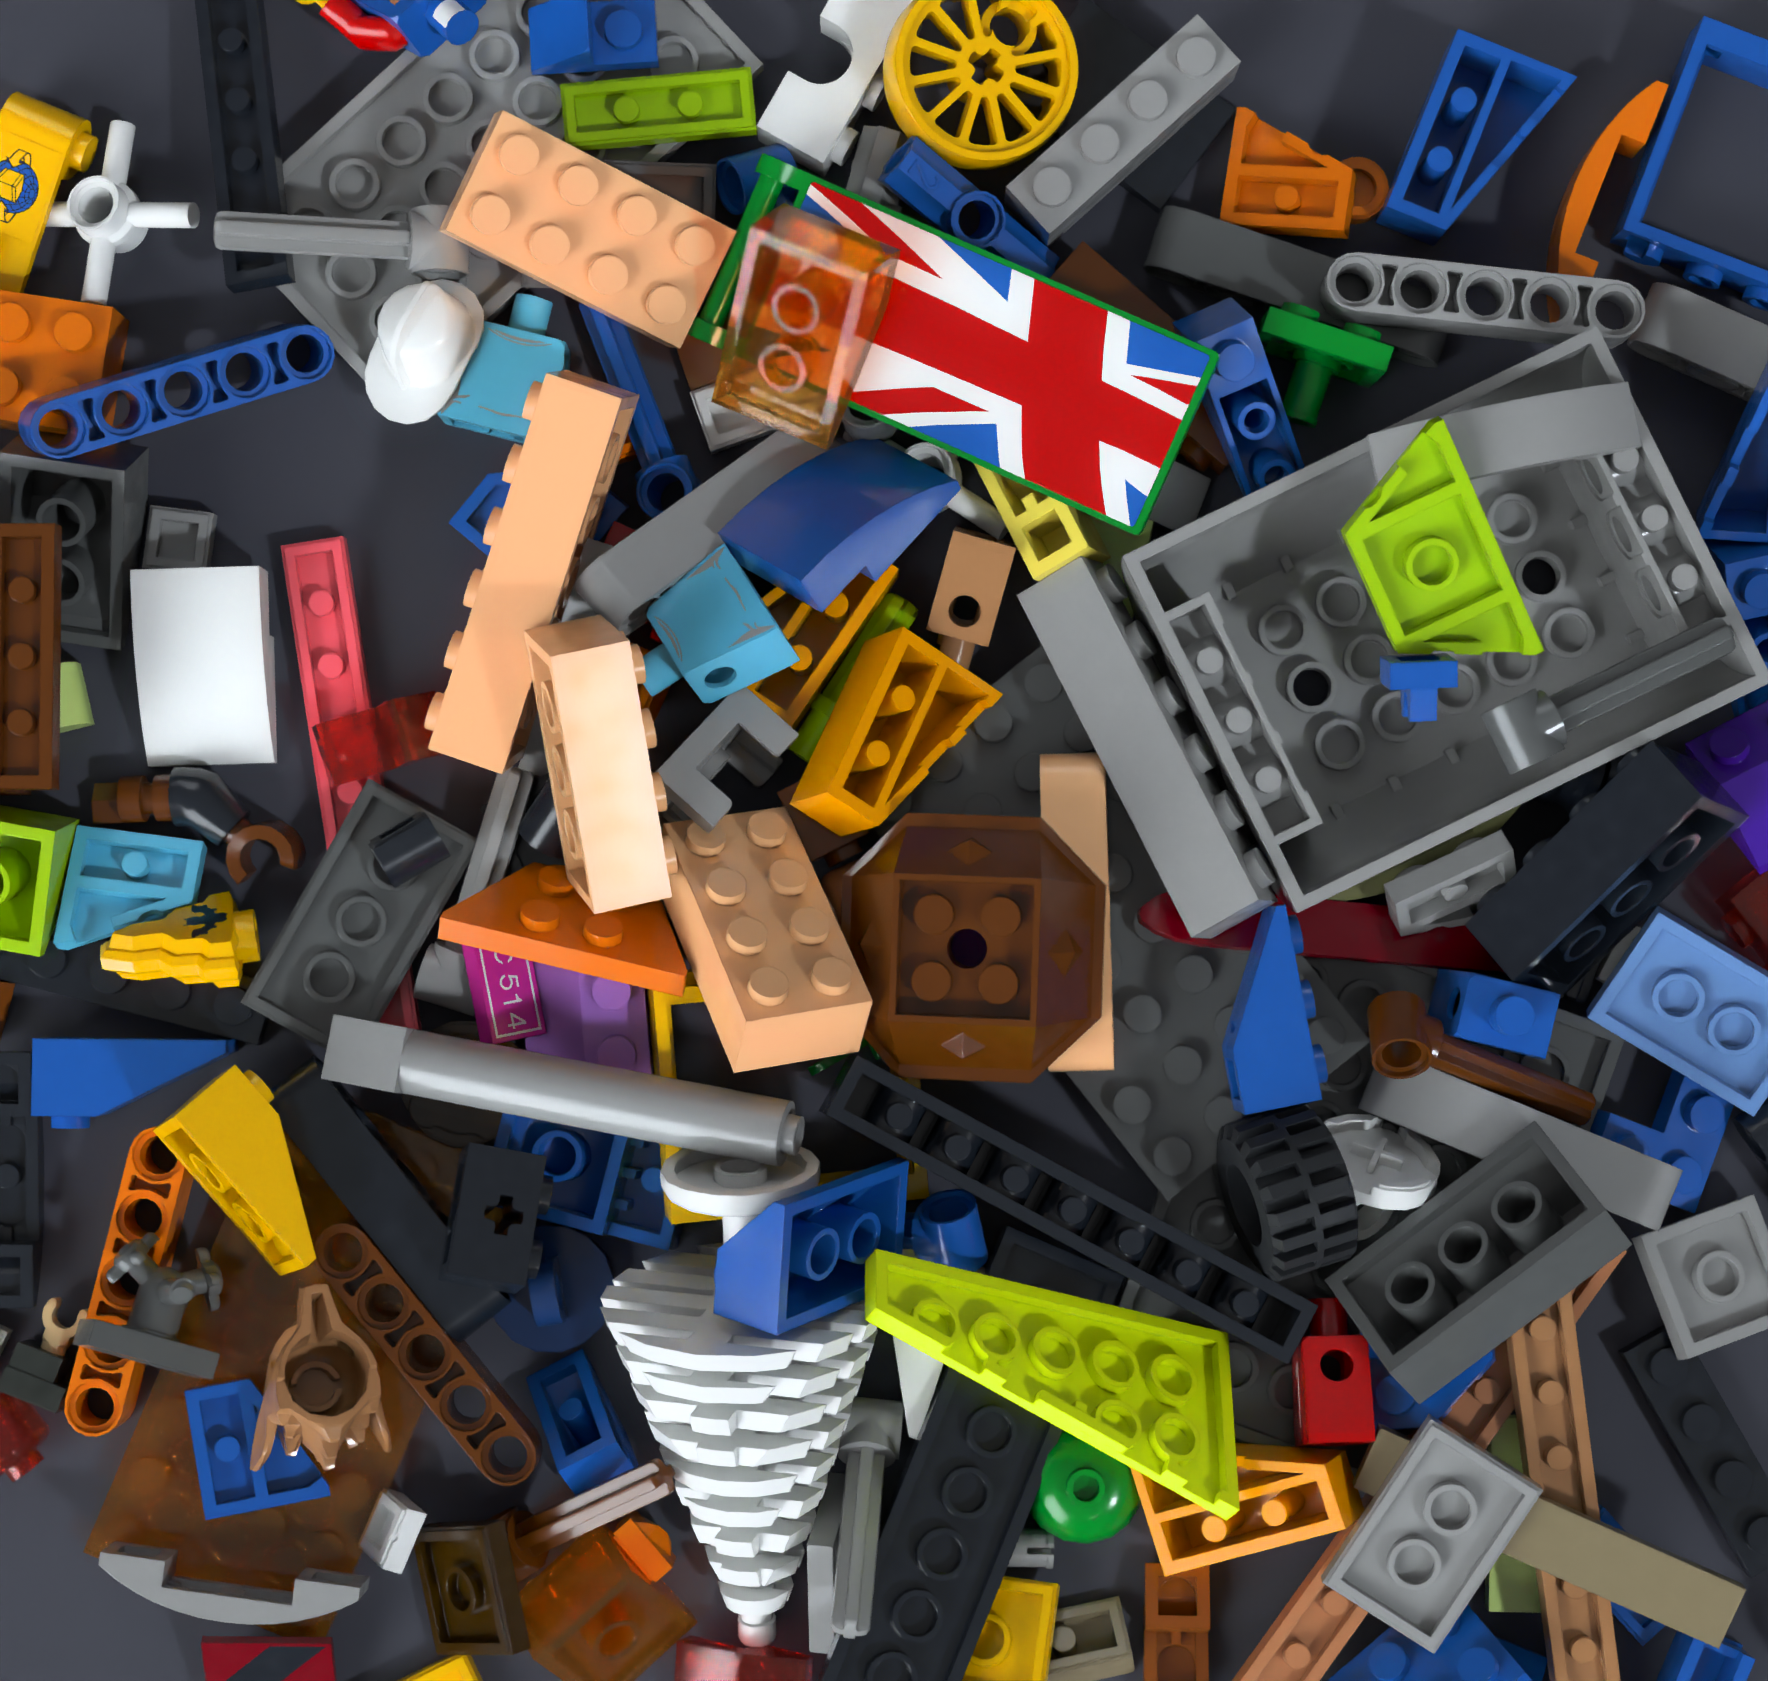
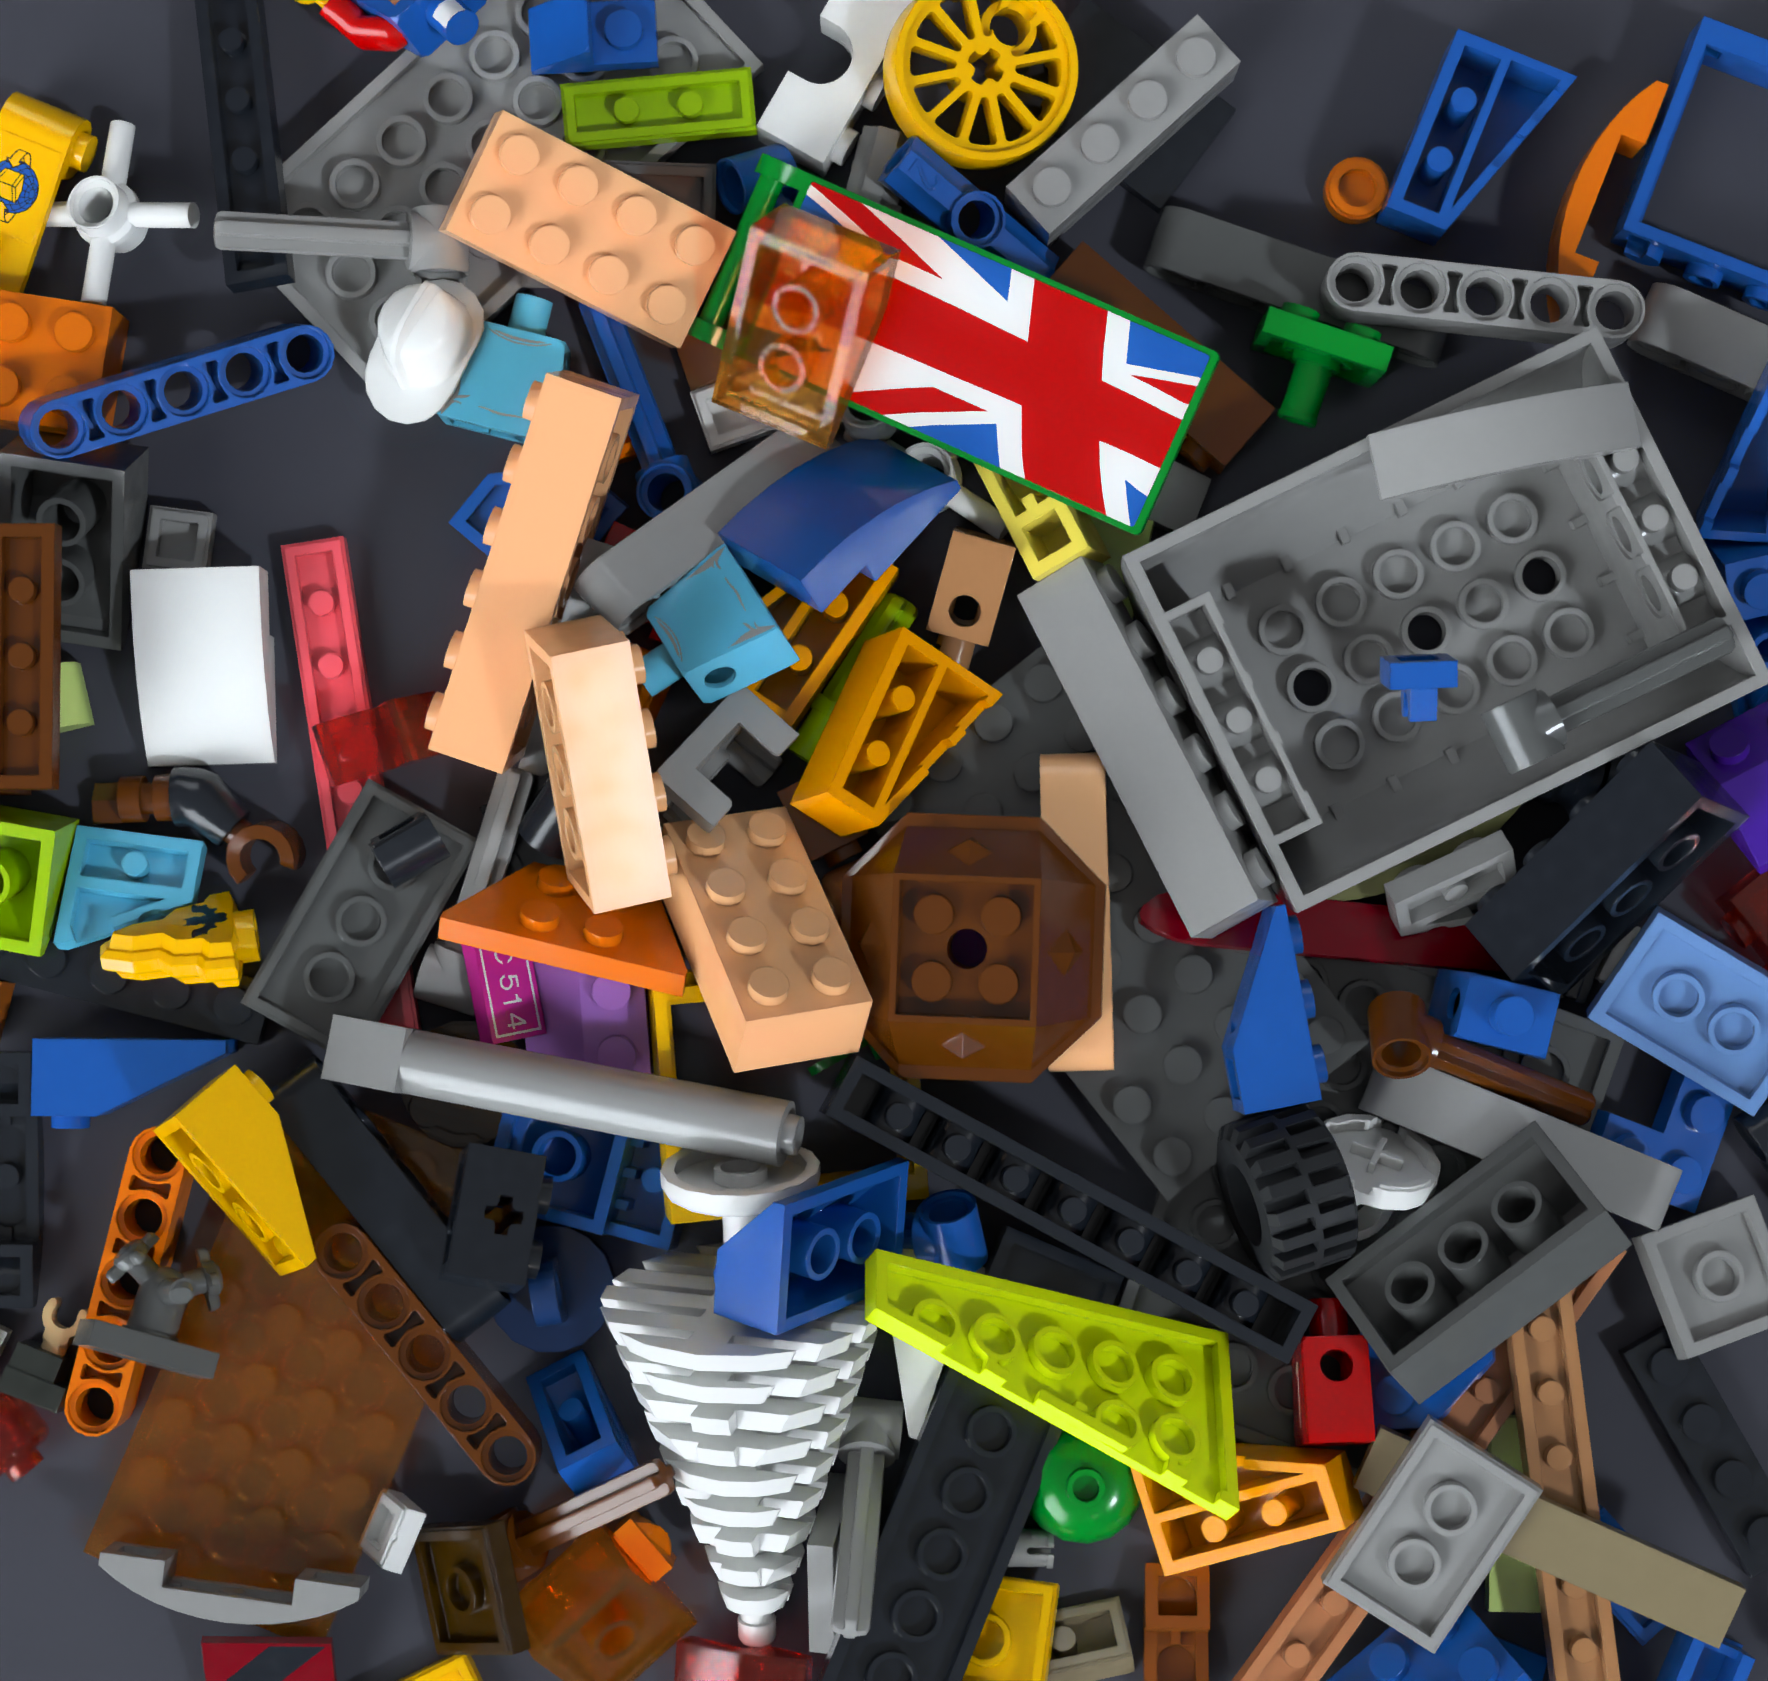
(222, 1437): blue wing -> none
(319, 1386): medium nougat piece -> none
(1243, 396): blue slope -> none
(1283, 184): orange wing -> none
(1435, 557): lime wing -> none

